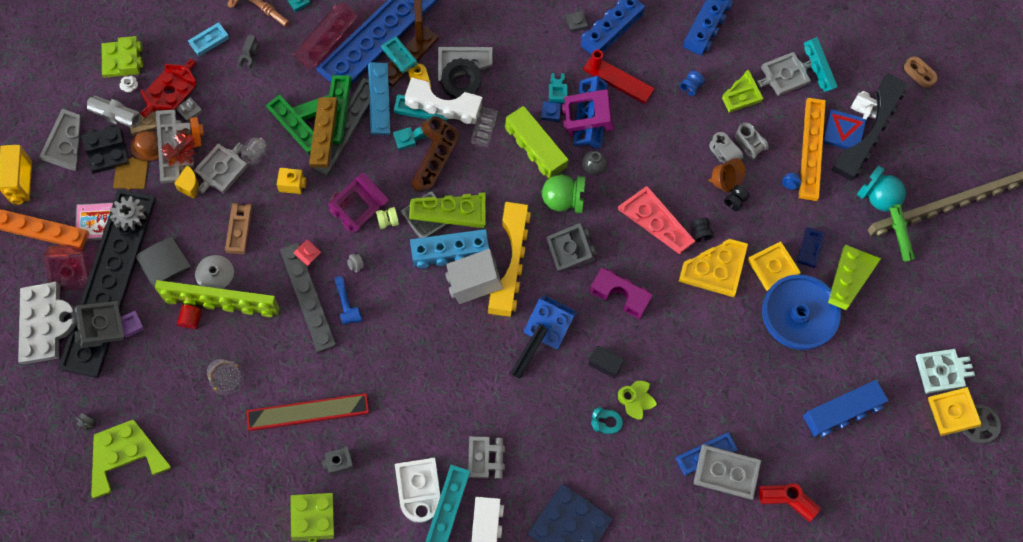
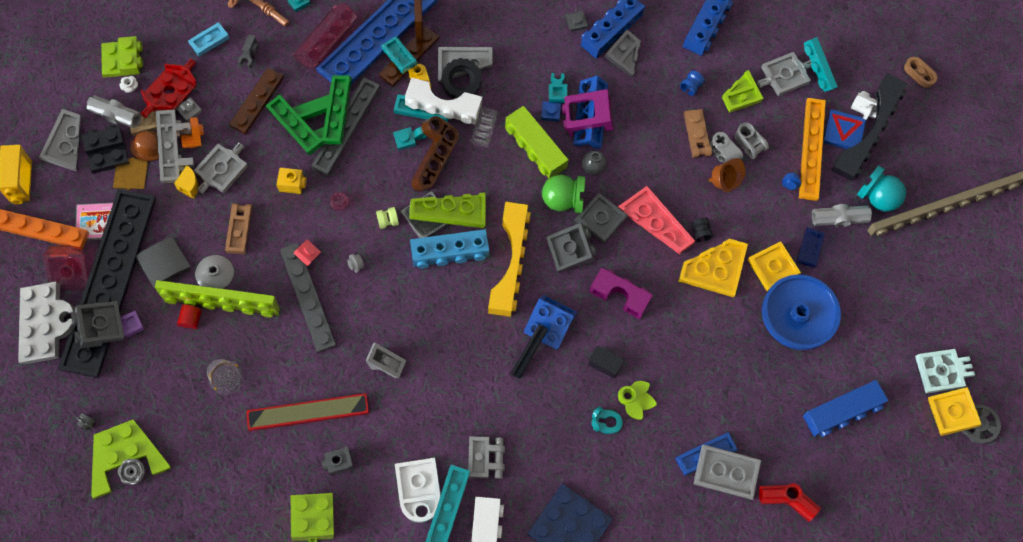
(124, 471): none -> light grey plate
(135, 211): light grey gear -> none
(181, 152): clear red hips -> none
(254, 151): clear head -> none
(256, 101): none -> reddish brown plate
(323, 132): pearl gold plate -> none
(350, 314): blue brick -> none
(369, 194): magenta window -> none
(379, 98): dark azure plate -> none
(385, 360): none -> light grey slope
(473, 276): light grey brick -> none
(601, 218): none -> dark grey plate
(617, 78): red piece -> none
(625, 53): none -> flat silver wing
(697, 133): none -> medium nougat plate
(737, 197): black wheel -> none
(841, 215): none -> light grey piece
(851, 275): lime wing -> none
(900, 227): bright green pin -> none

